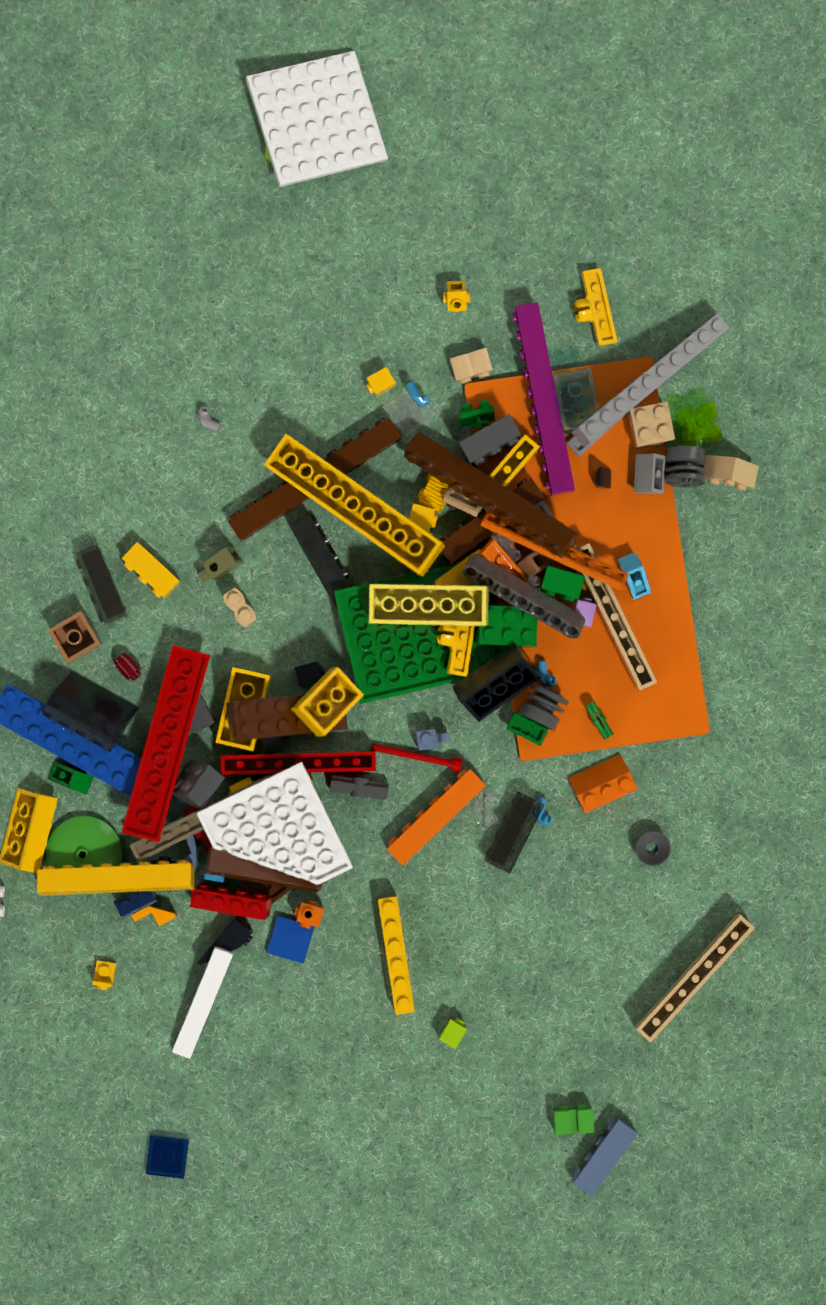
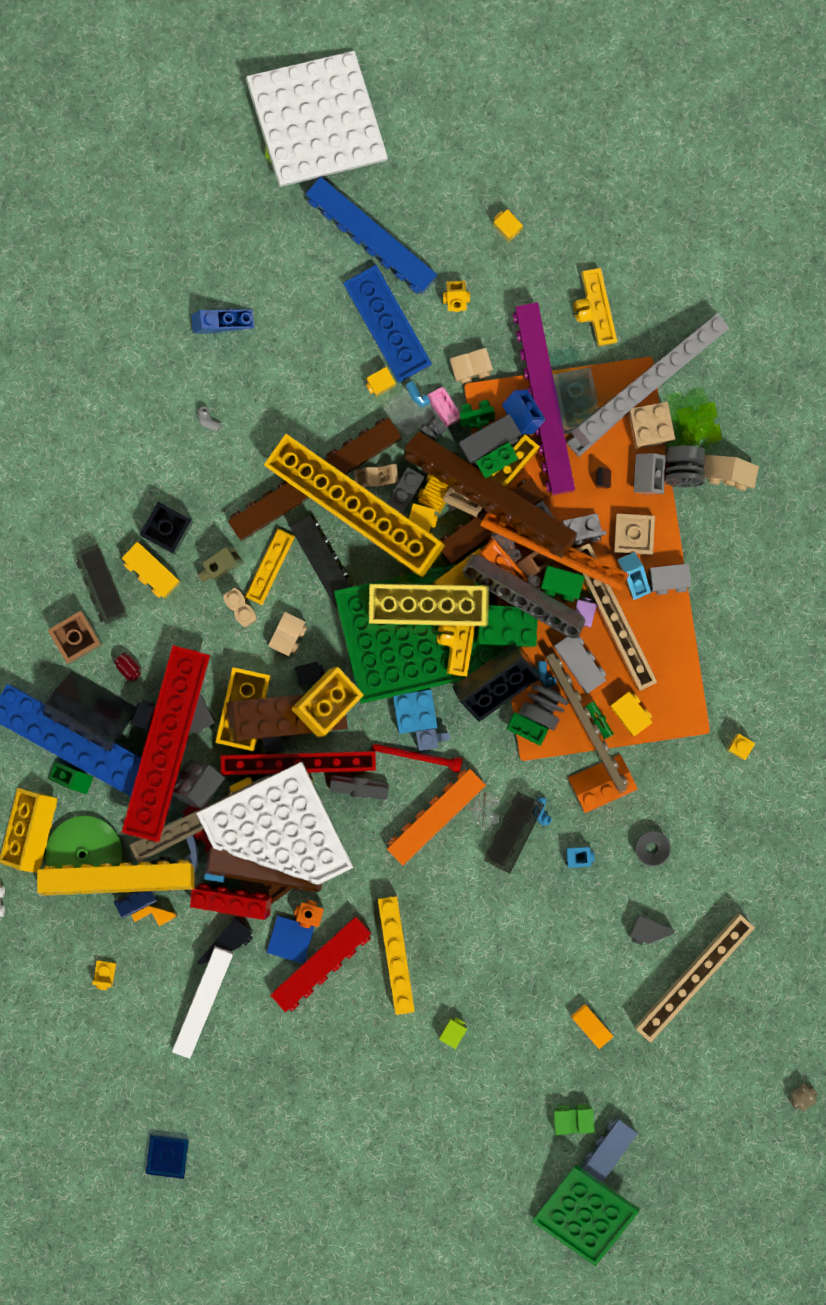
(143, 714): none -> black brick
(166, 528): none -> black brick
(221, 320): none -> blue slope
(270, 566): none -> yellow tile
(287, 634): none -> tan brick
(320, 964): none -> red brick
(370, 235): none -> blue brick
(377, 476): none -> tan slope
(387, 324): none -> blue plate
(405, 490): none -> dark grey brick
(415, 711): none -> dark azure brick
(435, 425): none -> dark grey wheel
(444, 407): none -> bright pink plate
(497, 460): none -> green hinge
(507, 225): none -> yellow brick
(524, 411): none -> blue brick
(572, 861): none -> dark azure brick
(580, 663): none -> light grey brick
(585, 1215): none -> green plate
(586, 527): none -> flat silver bracket
(591, 730): none -> dark tan plate
(592, 1026): none -> light orange slope
(631, 713): none -> yellow brick
(634, 534): none -> tan plate
(648, 931): none -> dark grey slope
(670, 578): none -> light grey brick
(740, 746): none -> yellow brick
(803, 1097): none -> dark tan piece

